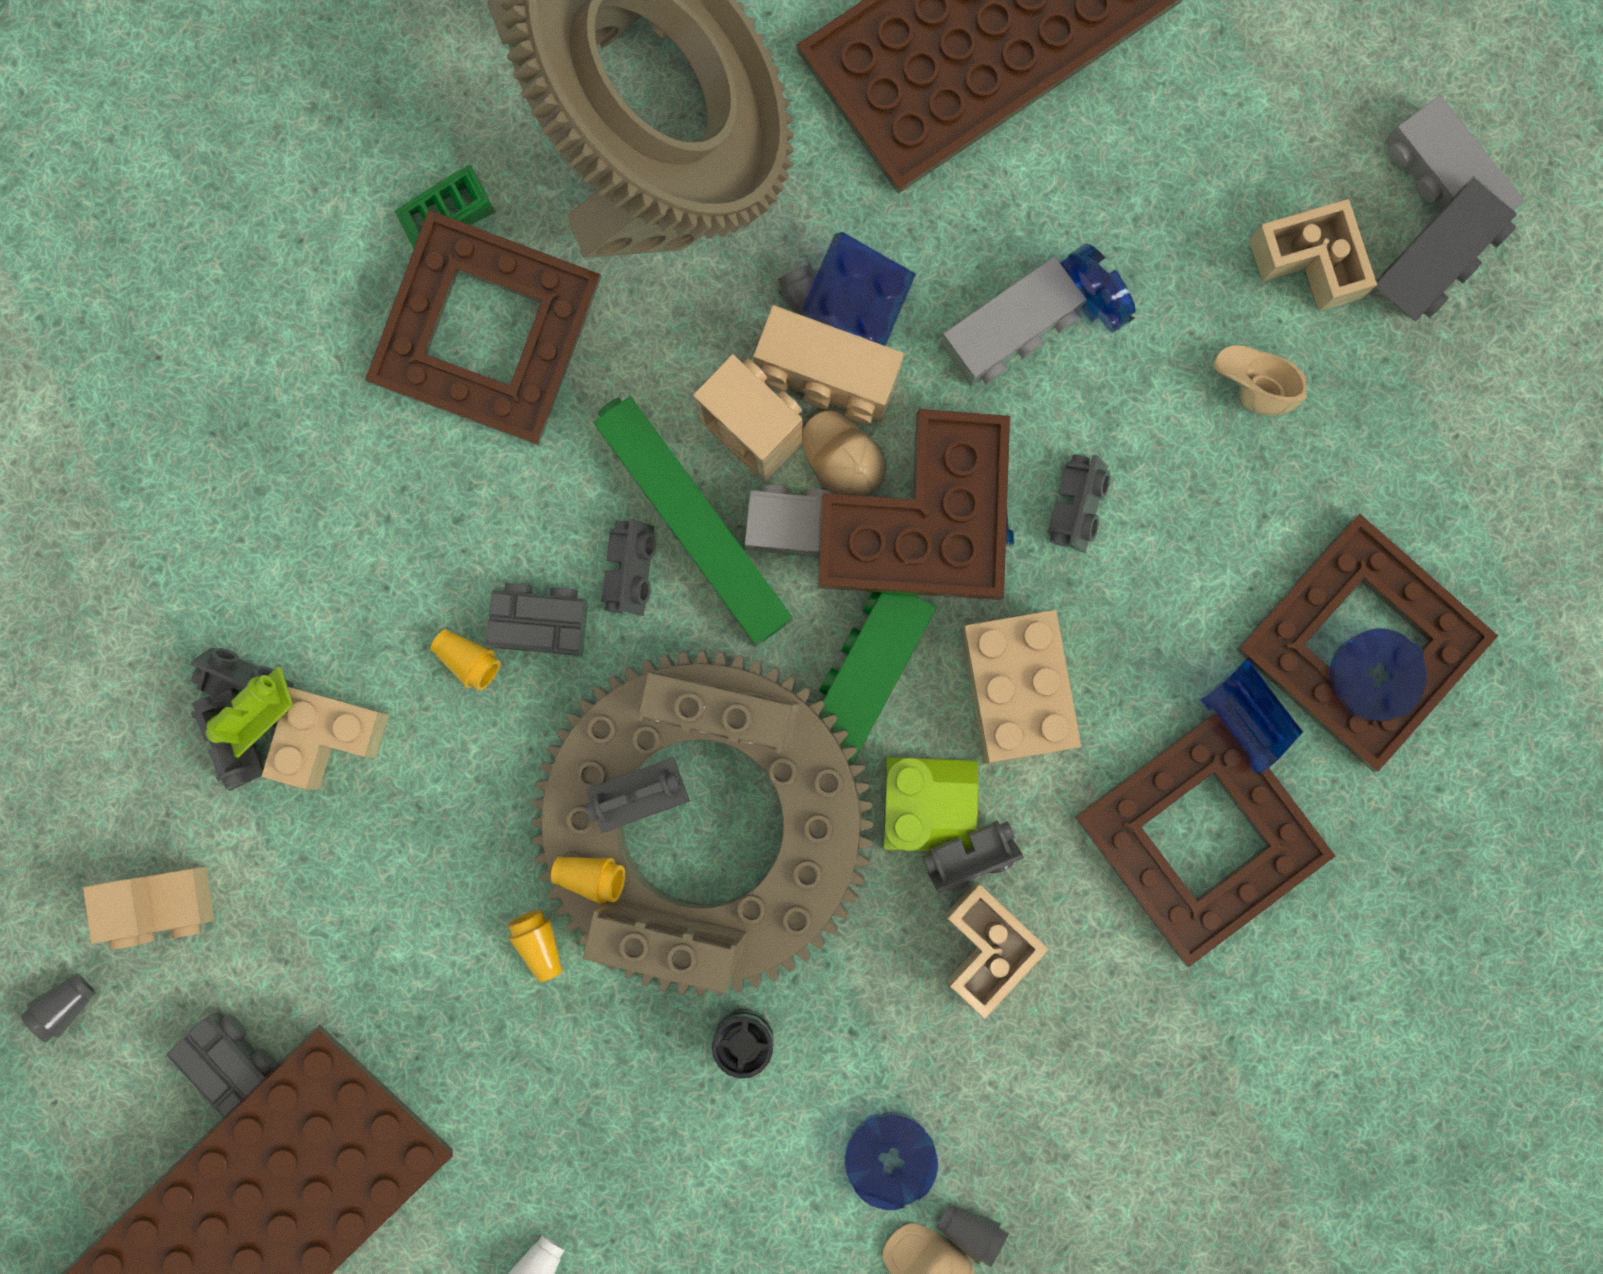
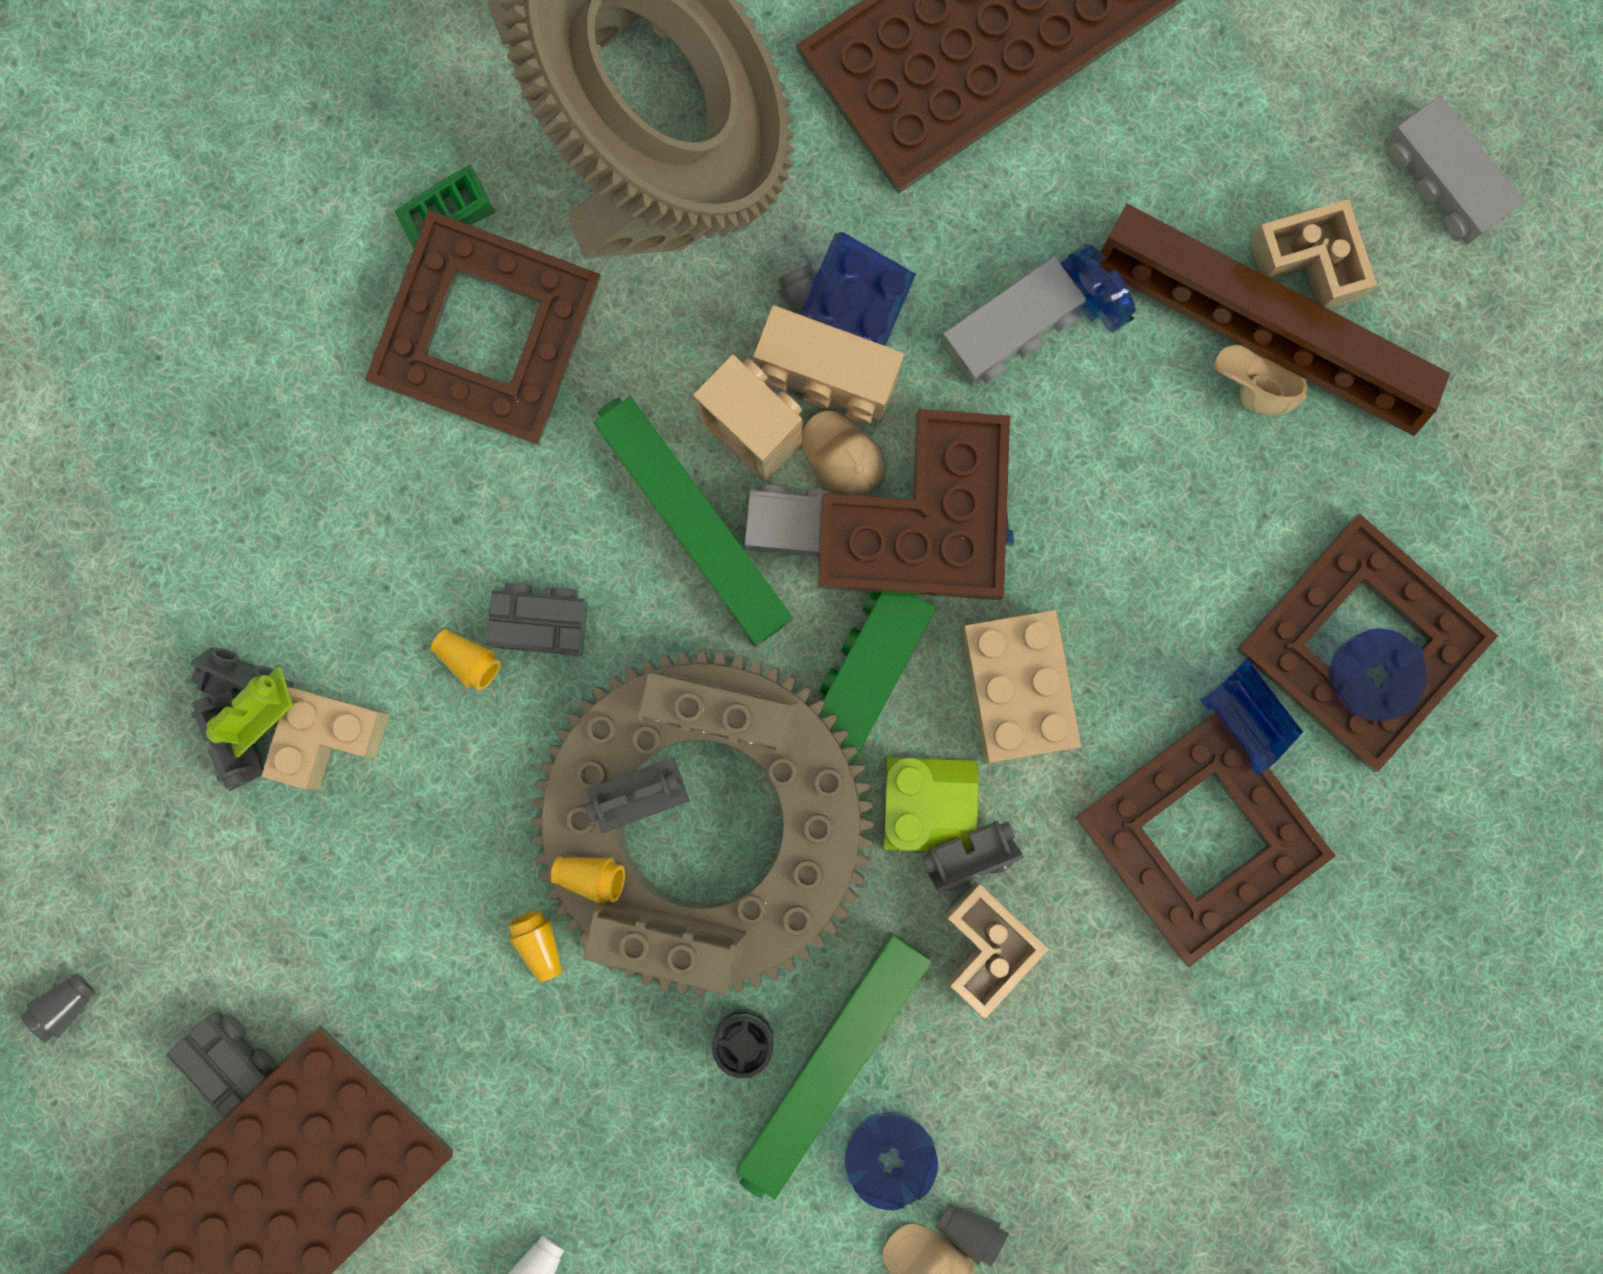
(135, 908): tan brick -> none
(633, 546): dark grey hinge -> none
(831, 1067): none -> green brick
(1086, 485): dark grey hinge -> none
(1273, 321): none -> reddish brown brick
(1447, 250): dark grey brick -> none

